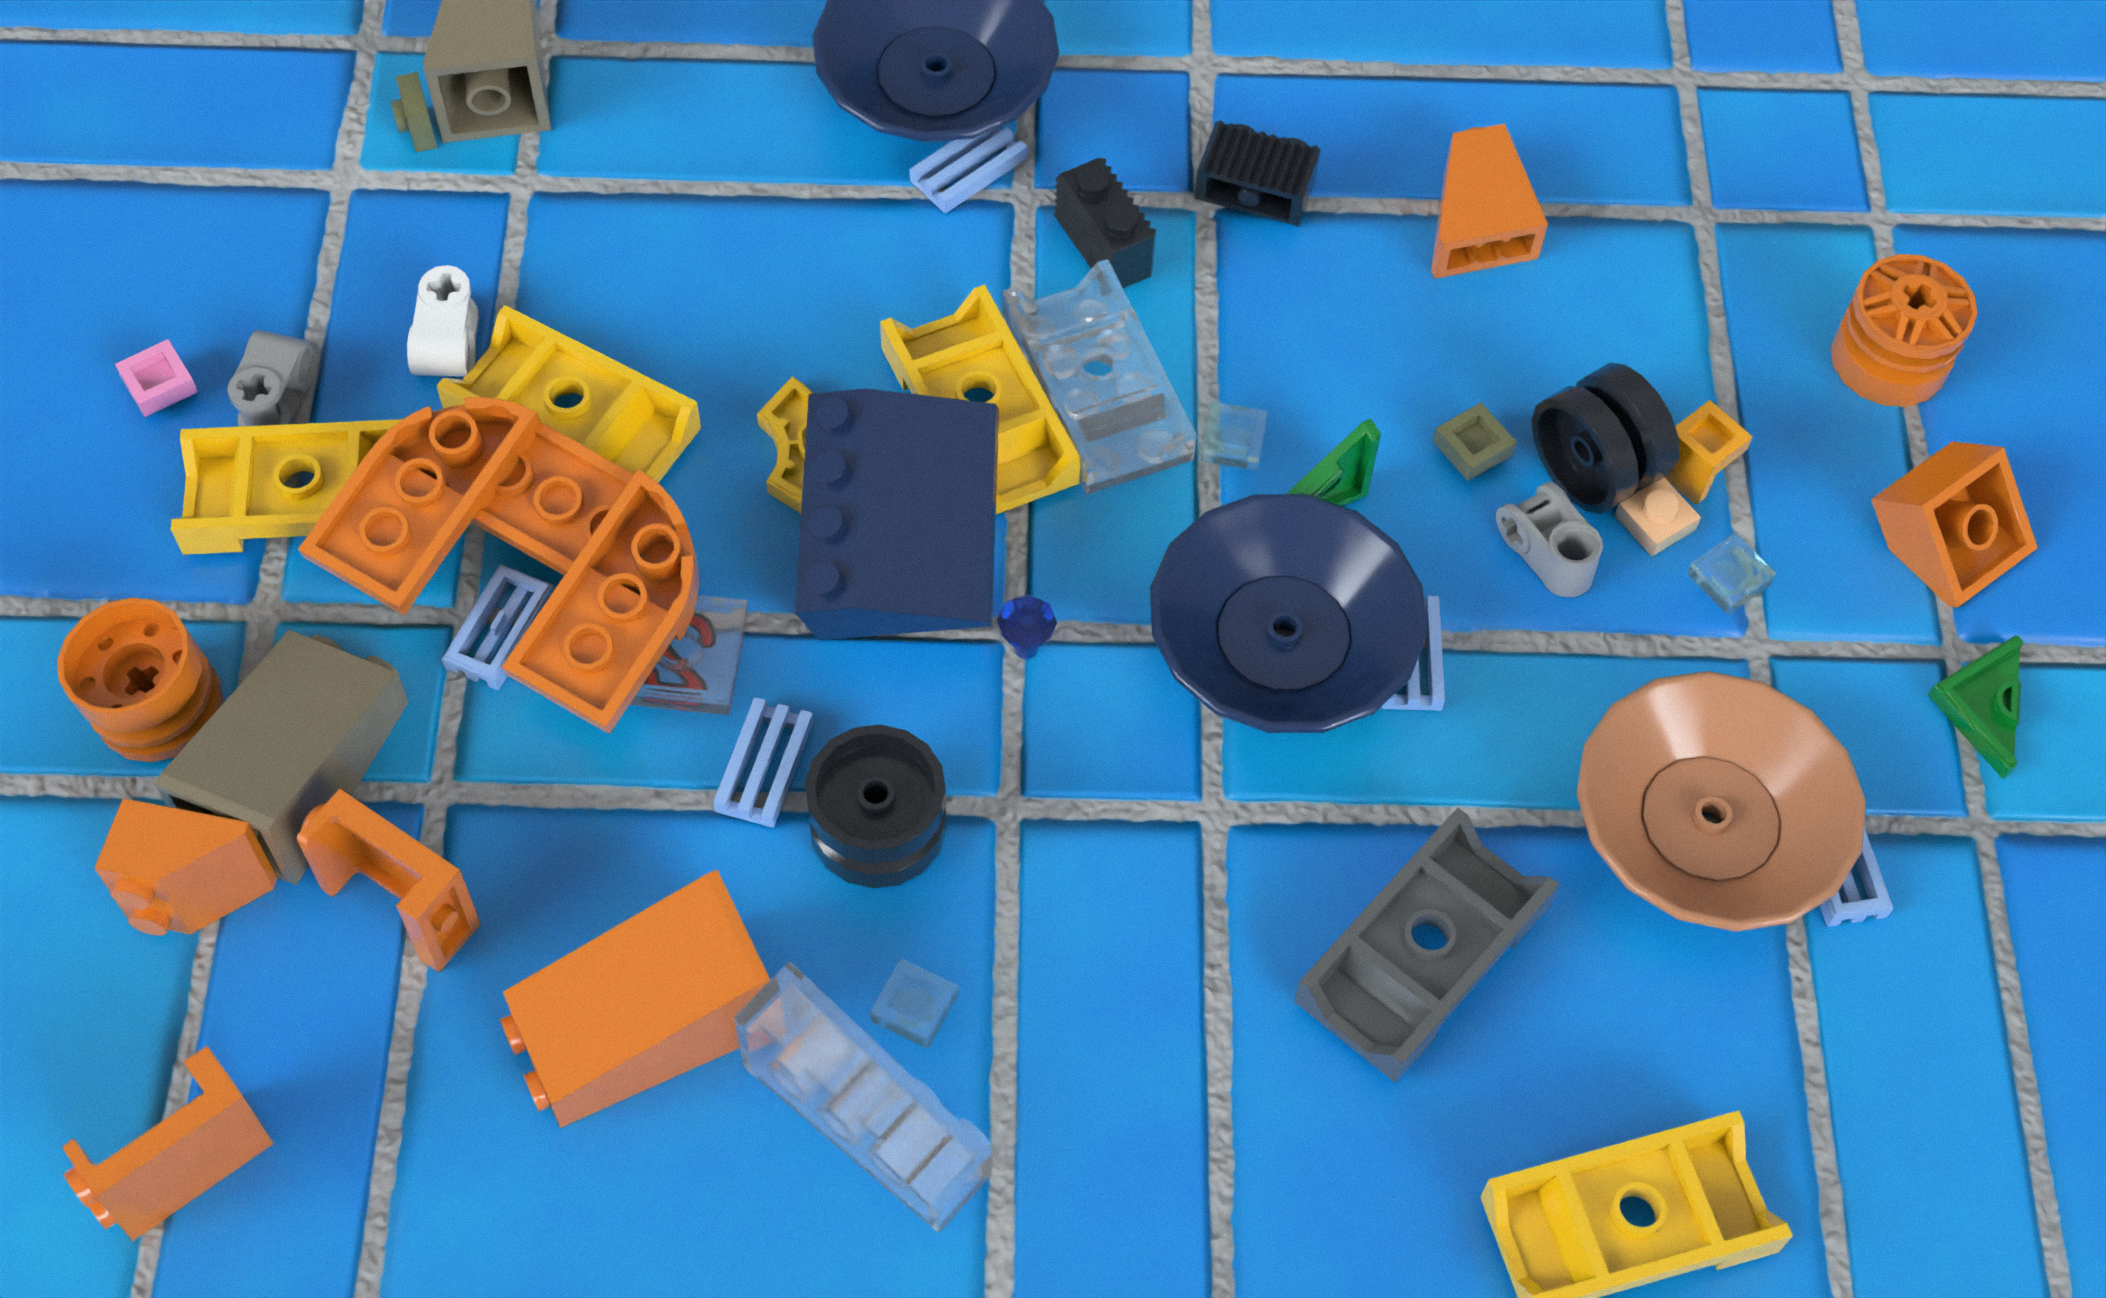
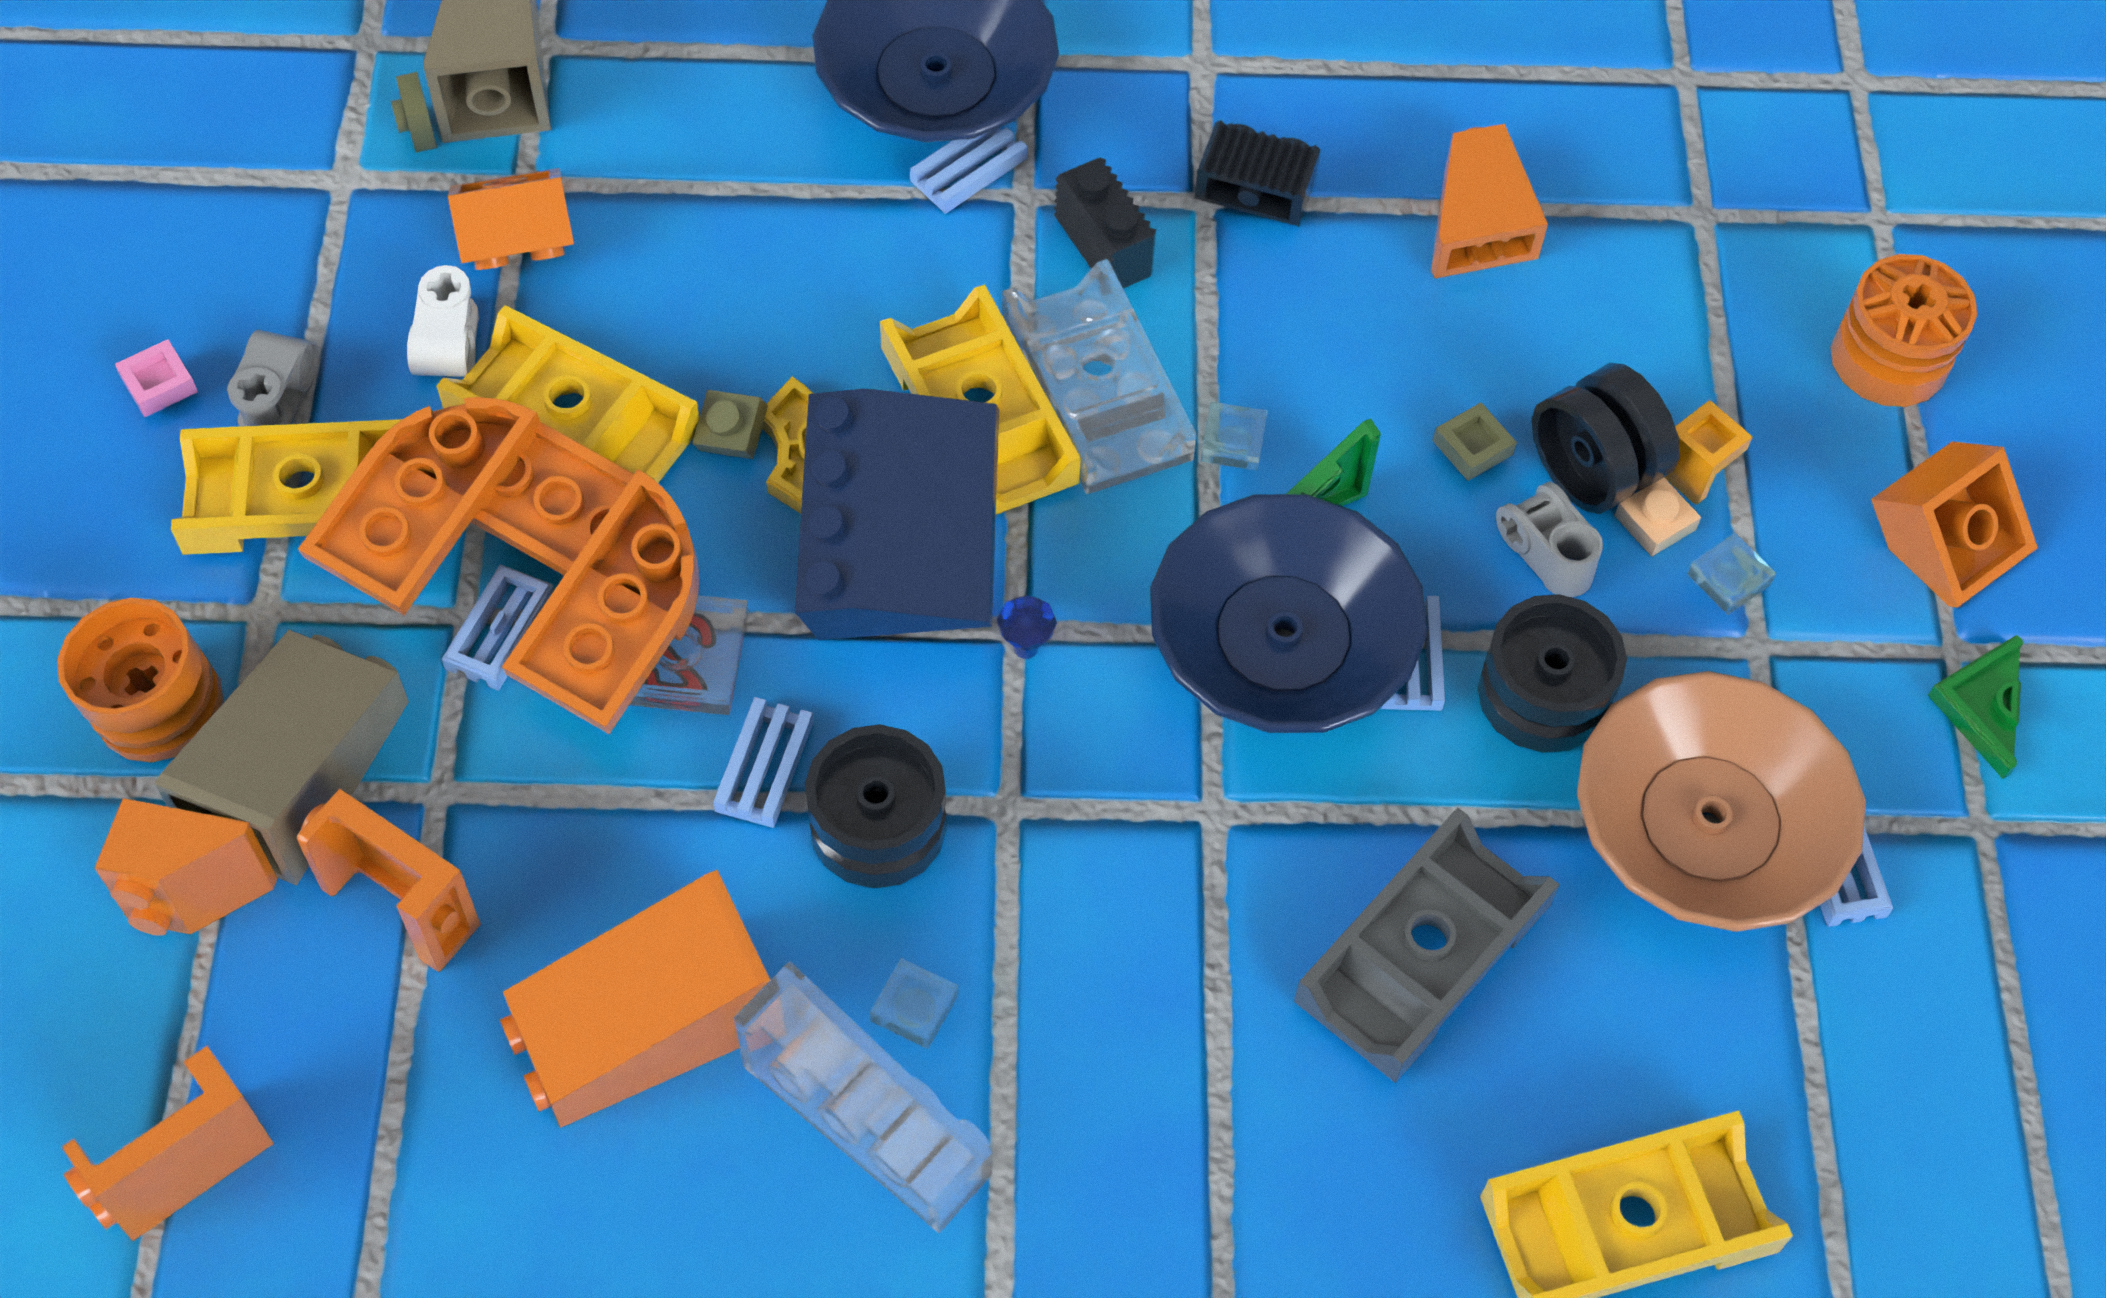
(510, 218): none -> orange slope
(730, 424): none -> olive plate
(1551, 672): none -> black wheel

